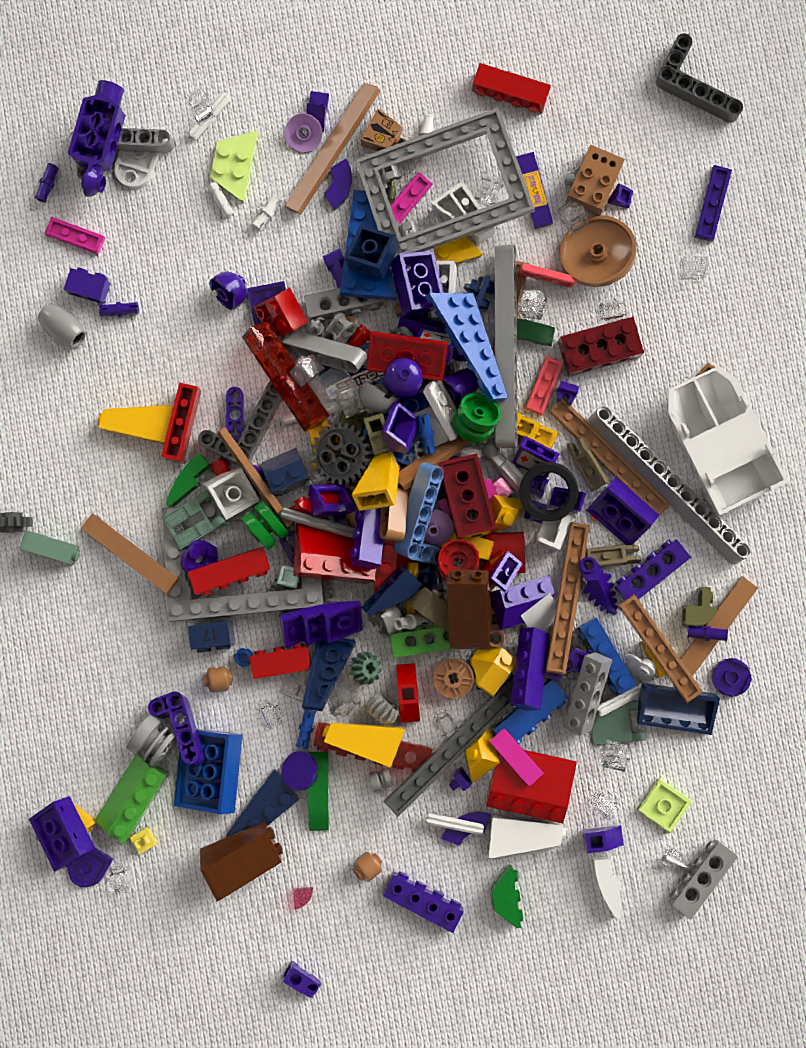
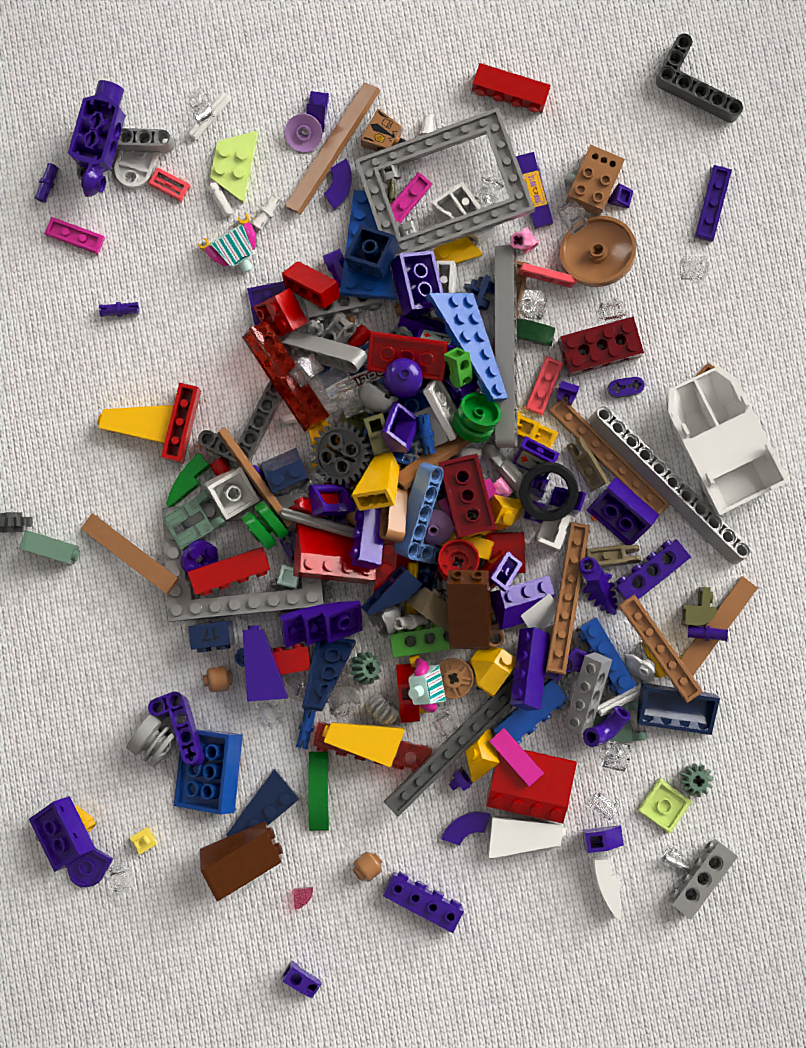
(61, 326): light grey piece -> none
(86, 285): dark purple brick -> none
(131, 798): bright green slope -> none
(183, 192): none -> coral tile
(230, 289): dark purple cylinder -> none
(233, 246): none -> torso
(240, 400): dark purple beam -> none
(261, 668): none -> dark purple slope
(299, 770): dark purple tile -> none
(311, 284): none -> red brick
(385, 778): light grey wheel -> none
(425, 685): none -> torso
(455, 824): white axle -> none
(459, 367): none -> bright green leg
(506, 897): green slope -> none
(524, 240): none -> bright pink piece
(607, 728): none -> dark purple cylinder
(626, 391): none -> dark purple beam
(704, 780): none -> sand green gear
(731, 677): dark purple tile -> none

